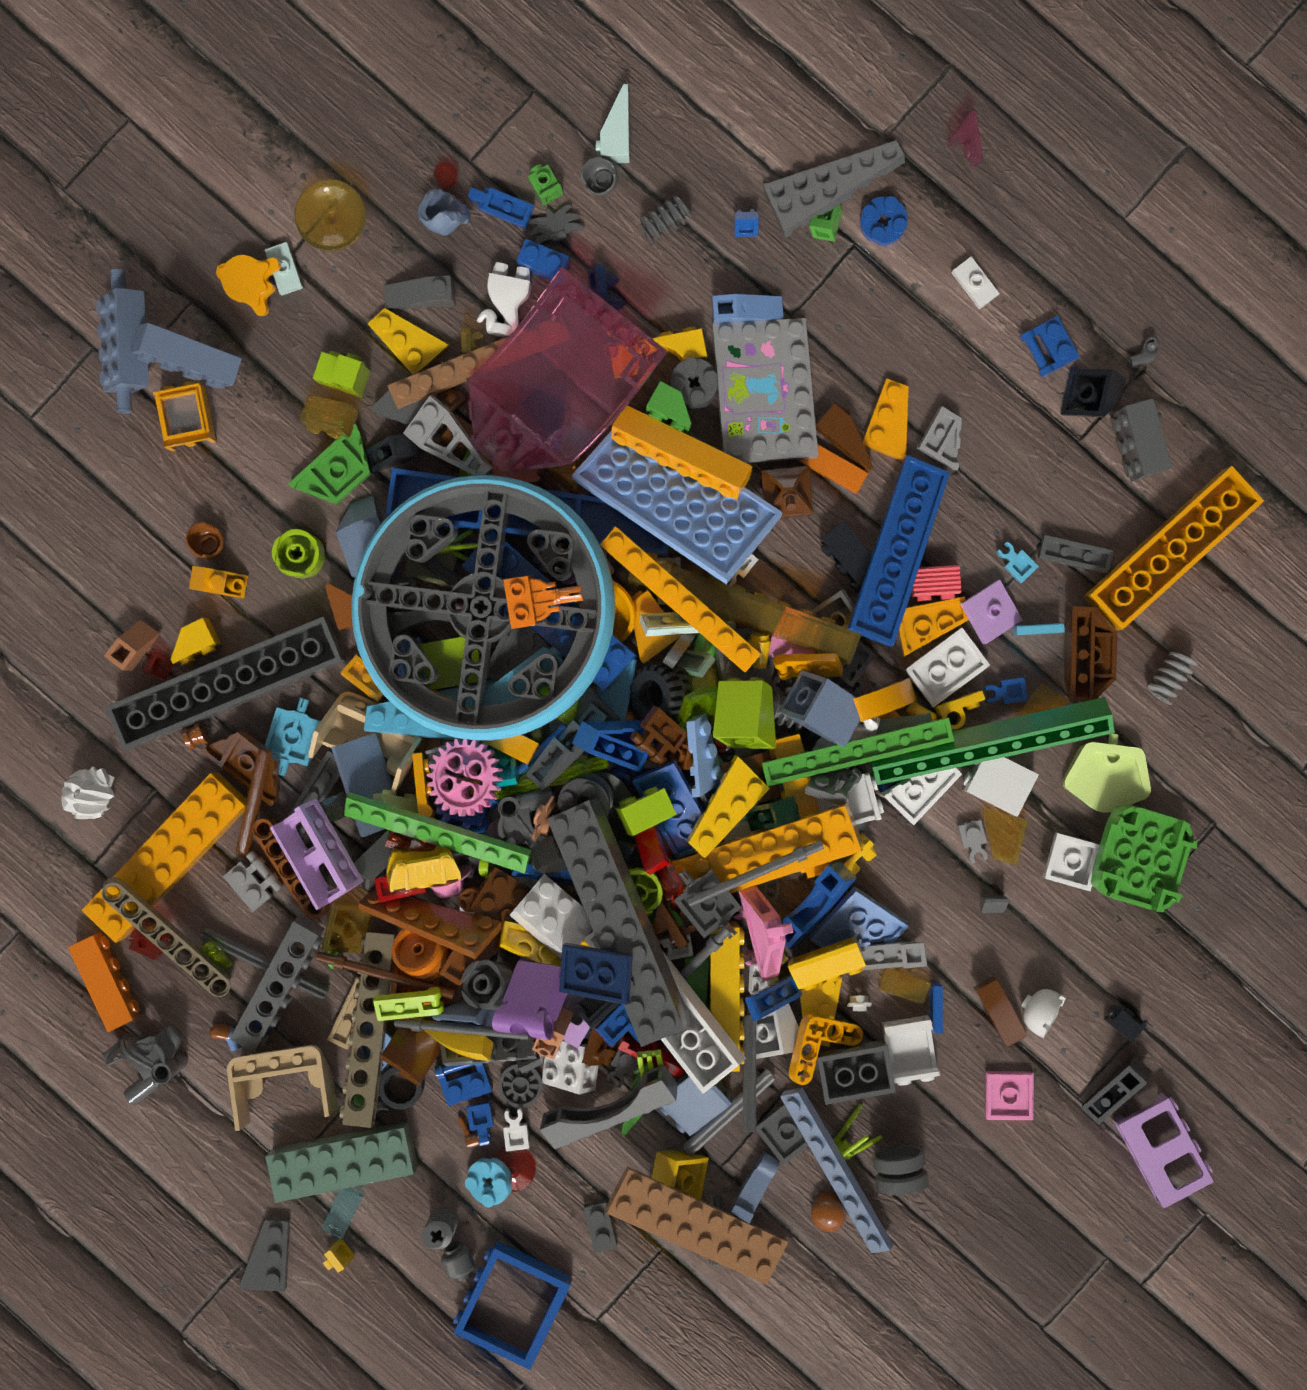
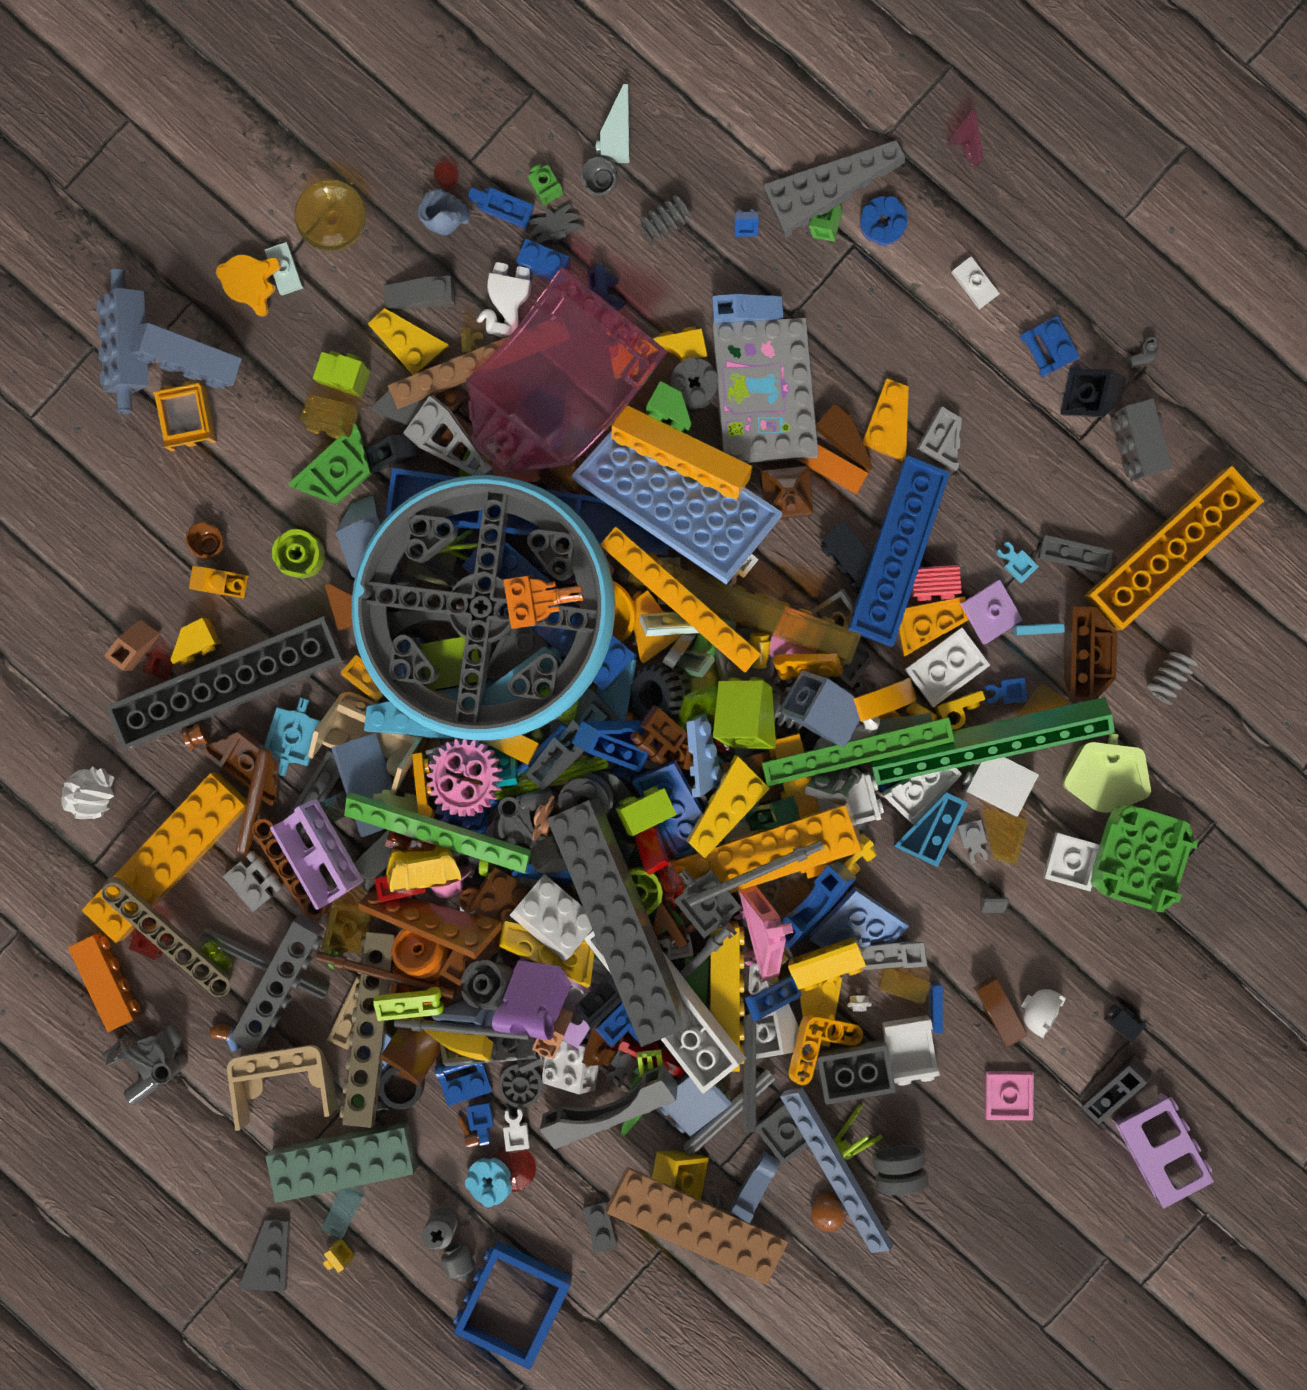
(596, 973): dark blue tile -> none
(934, 830): none -> dark azure wedge

